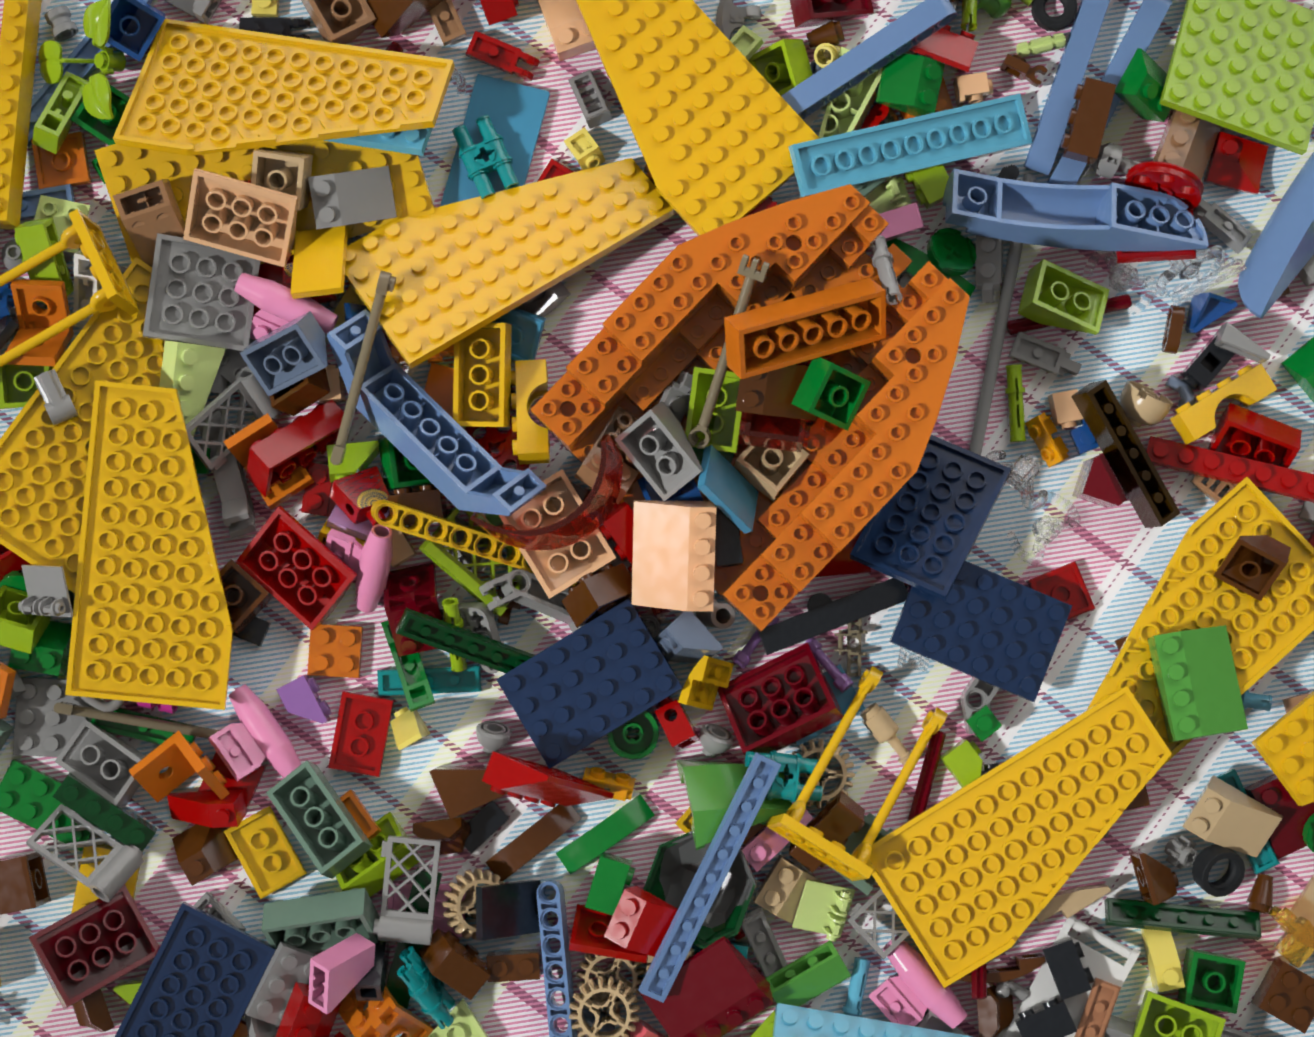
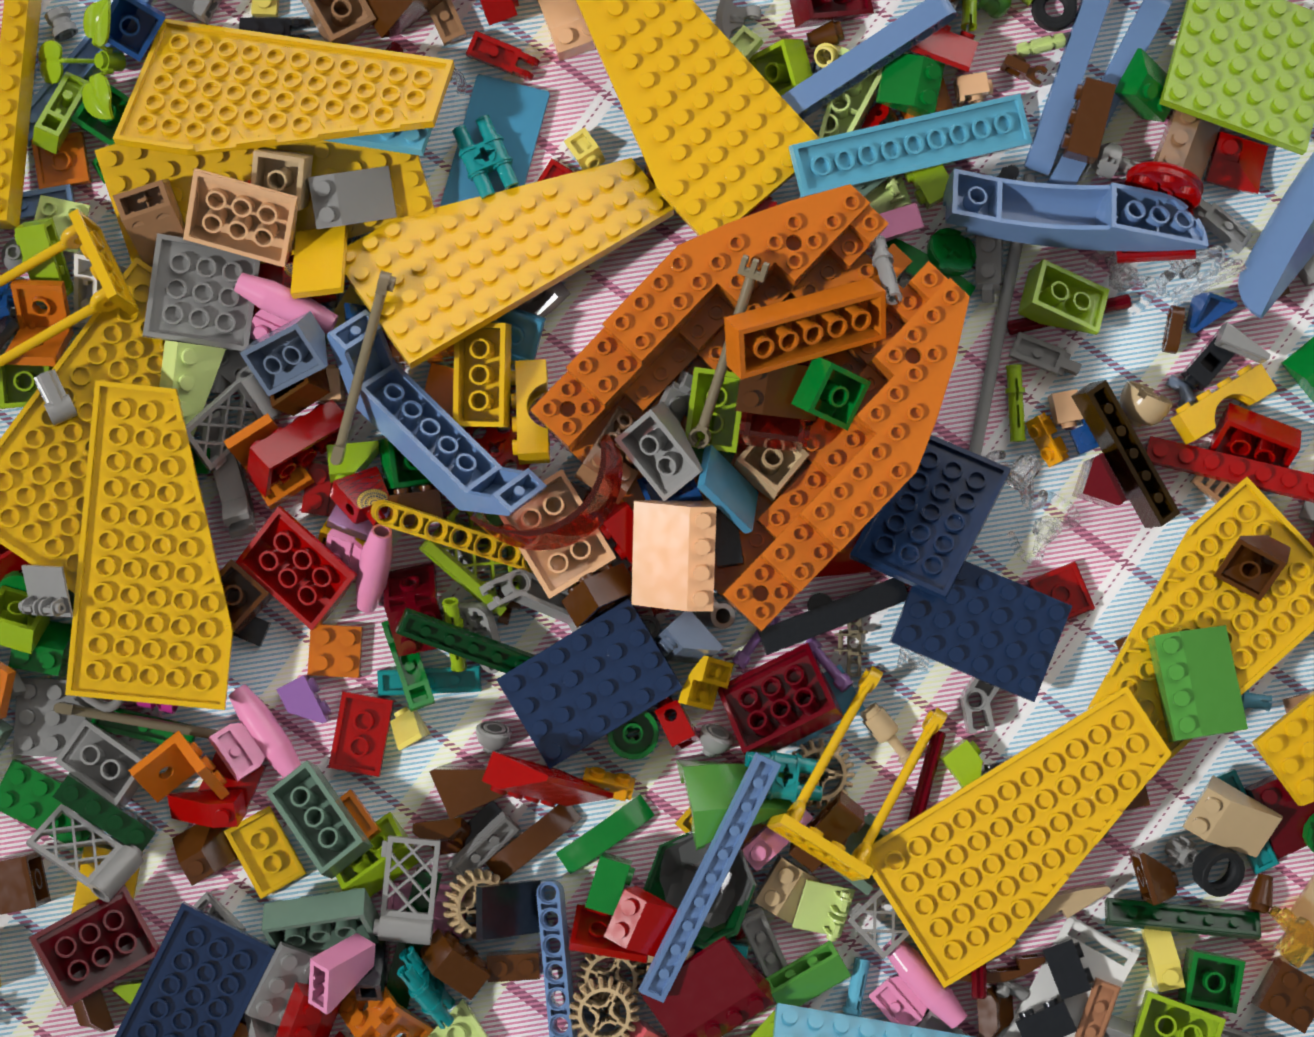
(402, 548): light nougat brick -> none
(484, 845): none -> light grey tile
(597, 113): light grey slope -> none
(983, 723): green plate -> none

